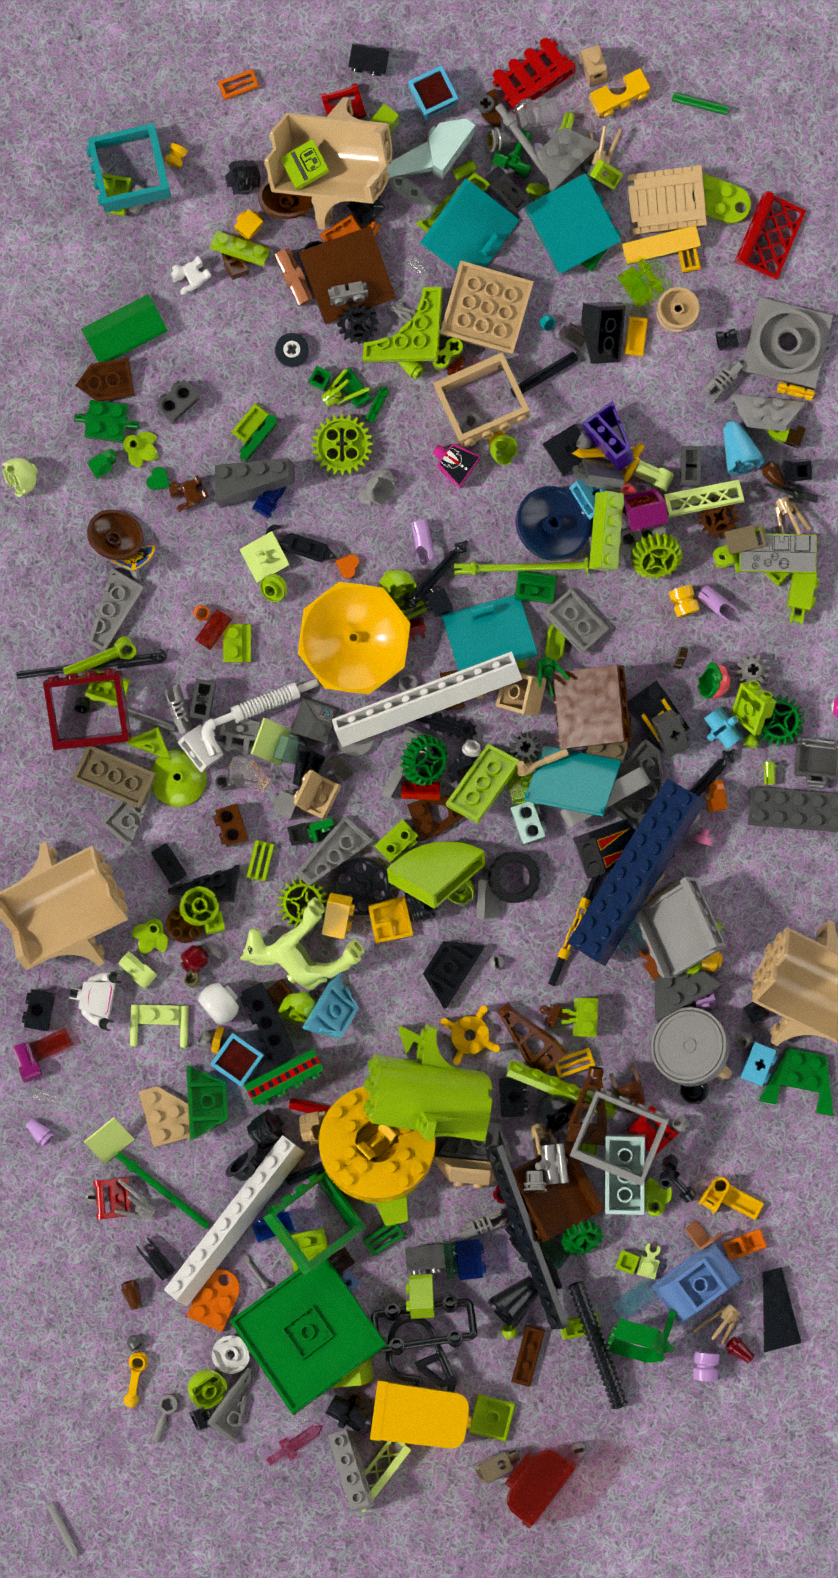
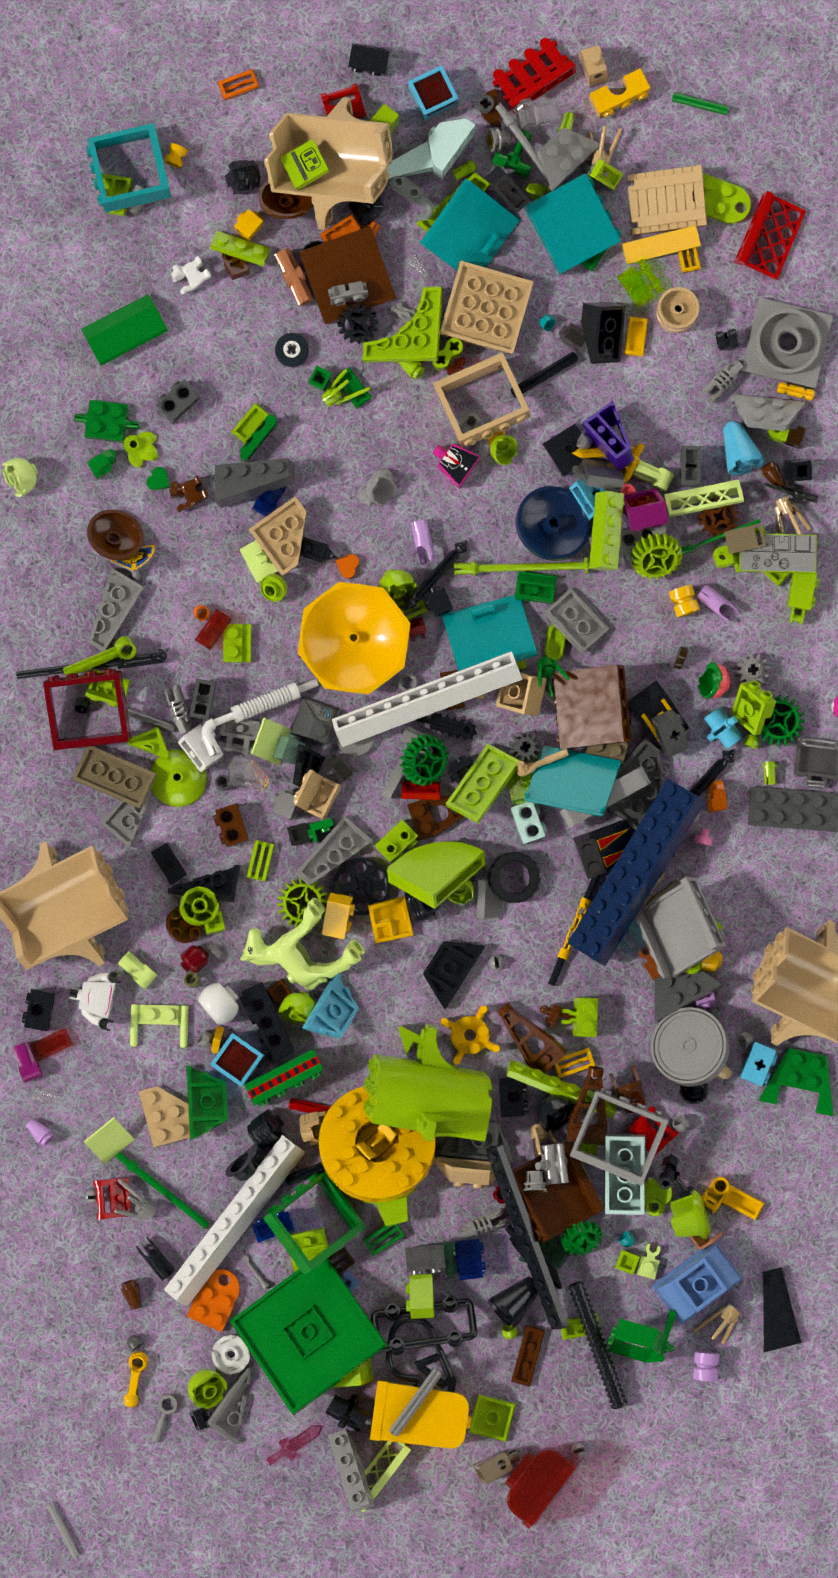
(107, 380): reddish brown tile -> none
(149, 939): lime plate -> none
(282, 535): none -> tan plate
(359, 444): lime gear -> none
(377, 404): green axle -> none
(415, 1402): none -> light grey axle
(471, 748): white plate -> none
(627, 1239): none -> teal hinge
(632, 1300): clear light blue plate -> none
(689, 548): none -> green piece
(690, 1217): none -> lime piece
(737, 1348): dark red cone -> none
(745, 1244): orange slope -> none
(755, 1012): black tile -> none

